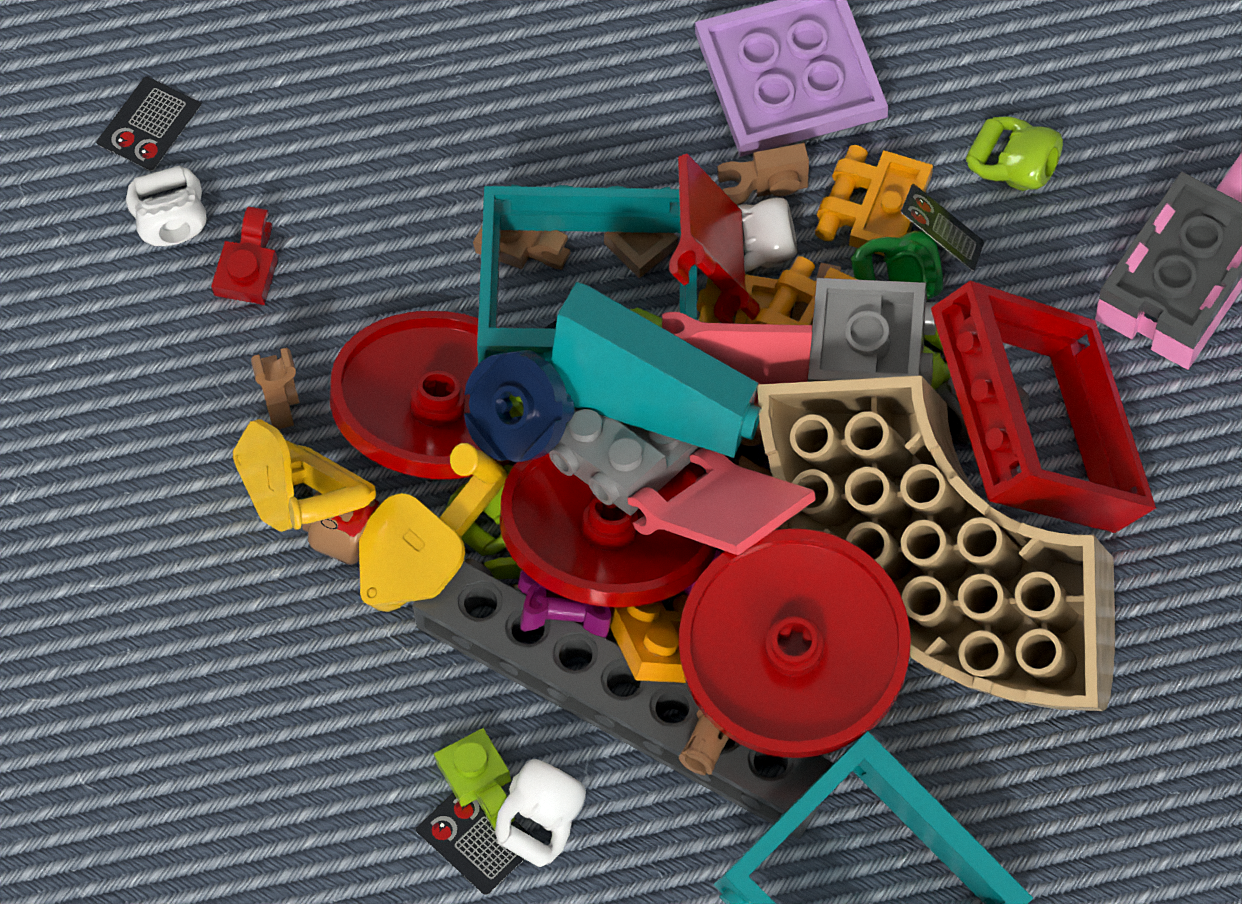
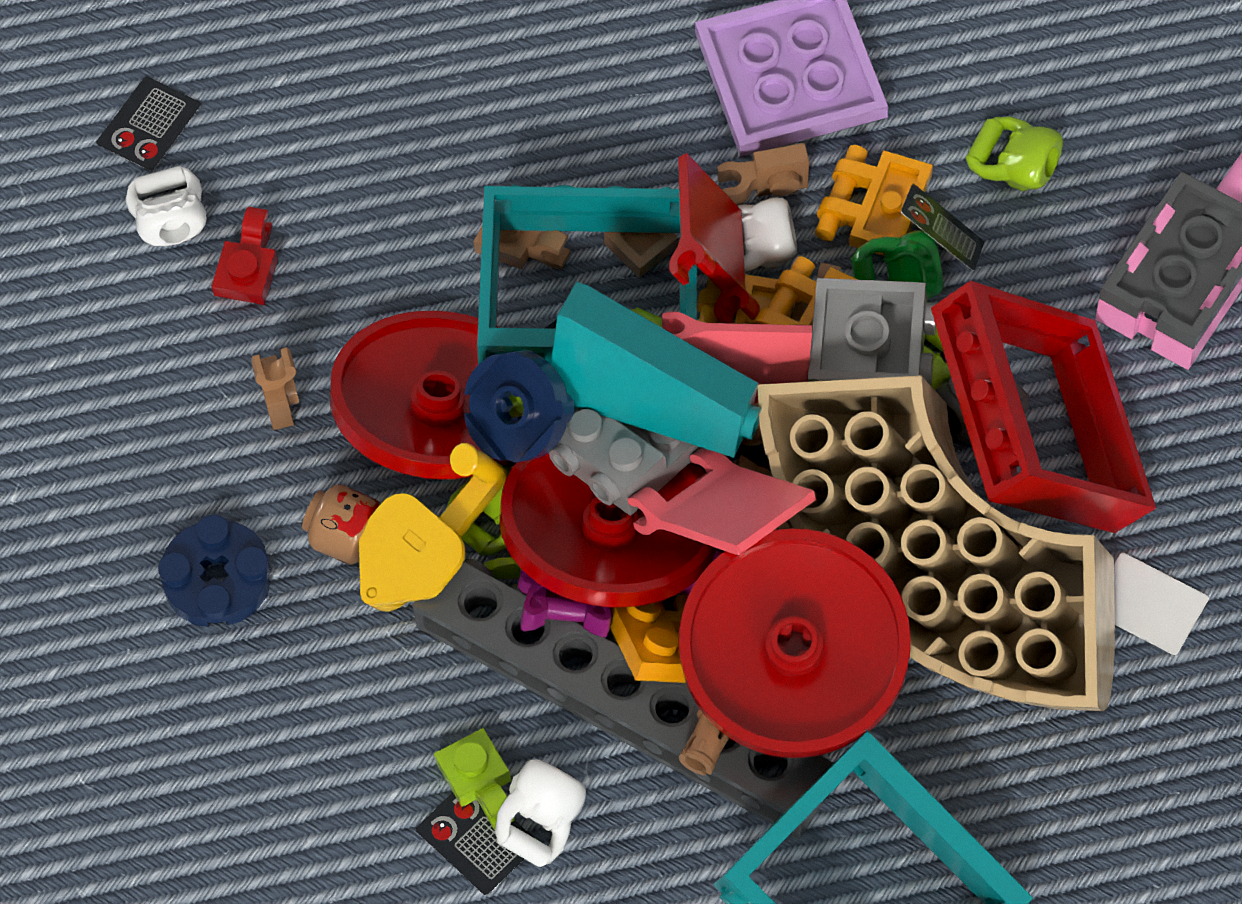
(213, 543): none -> dark blue plate
(274, 465): yellow piece -> none
(1154, 604): none -> white sticker

